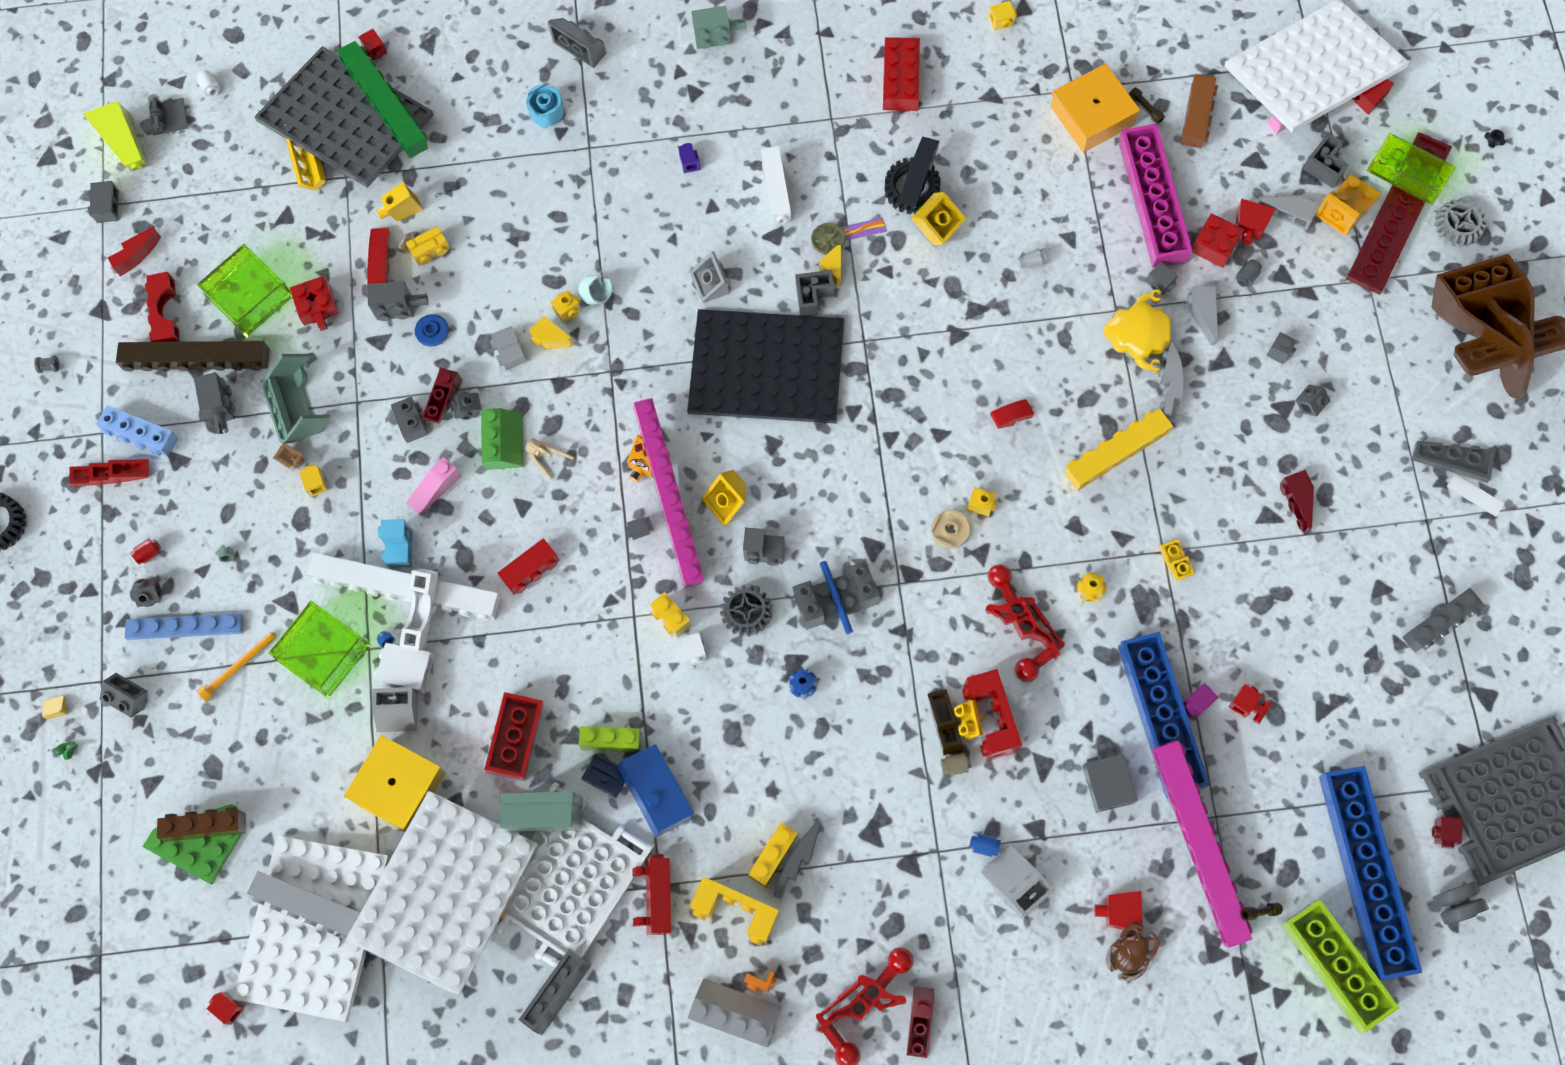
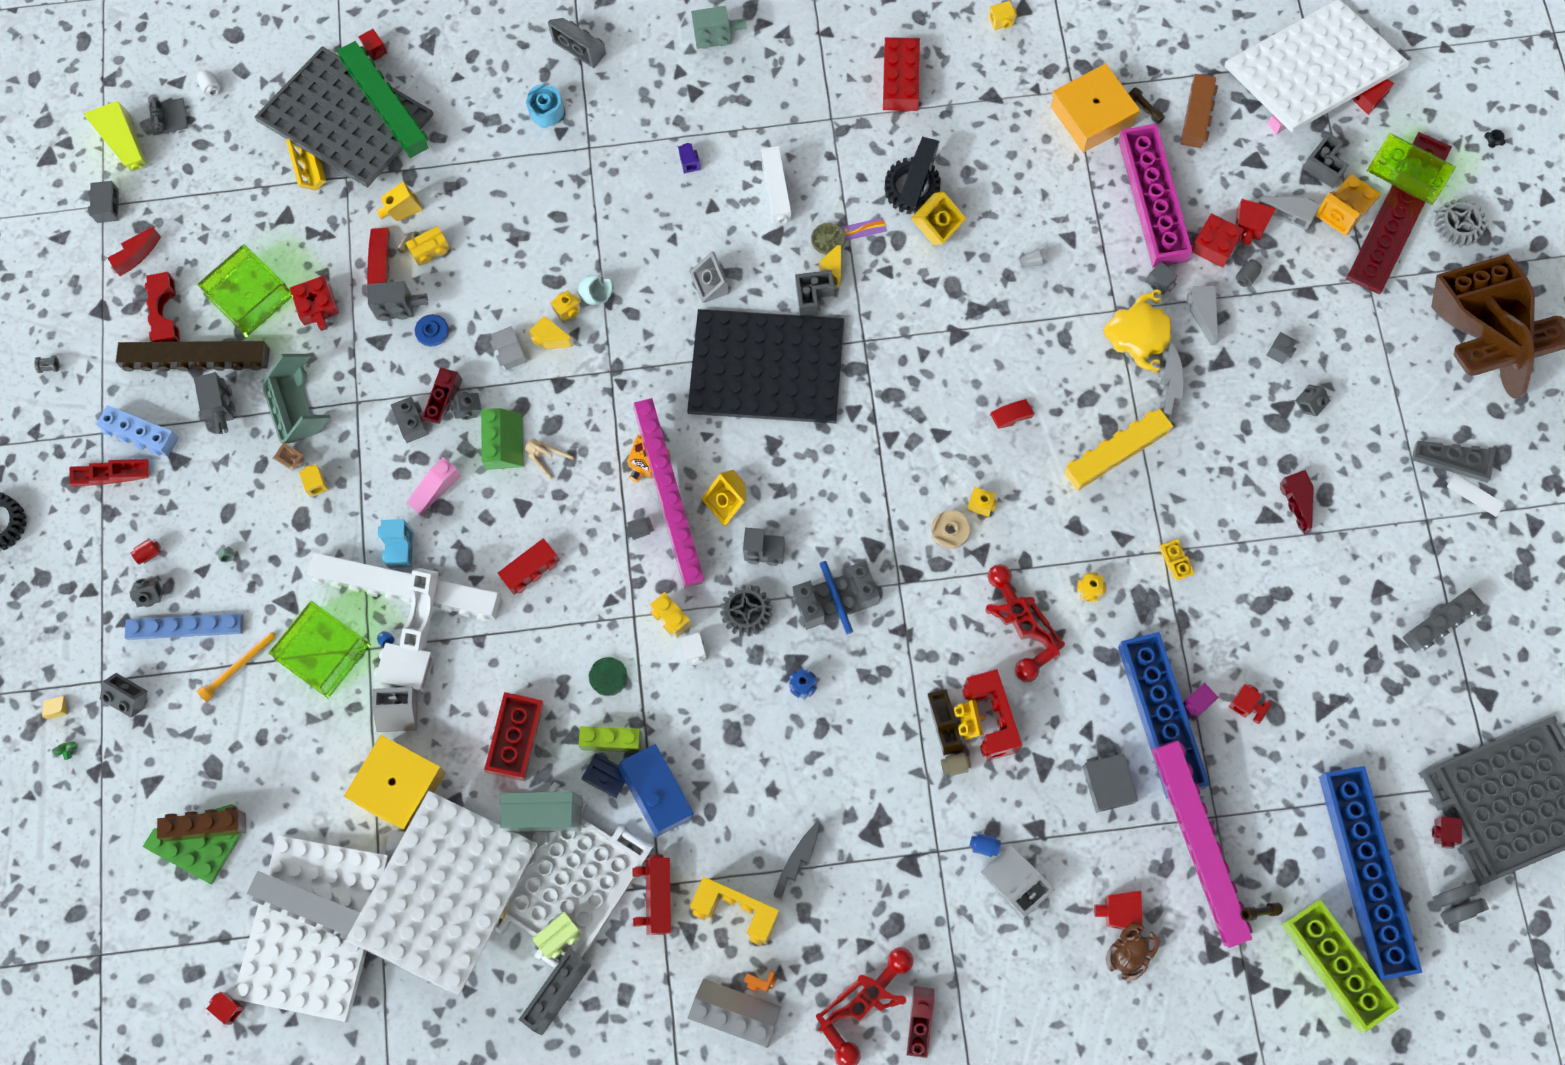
(557, 936): none -> yellowish green brick
(608, 676): none -> clear green tile
(773, 855): yellow brick -> none

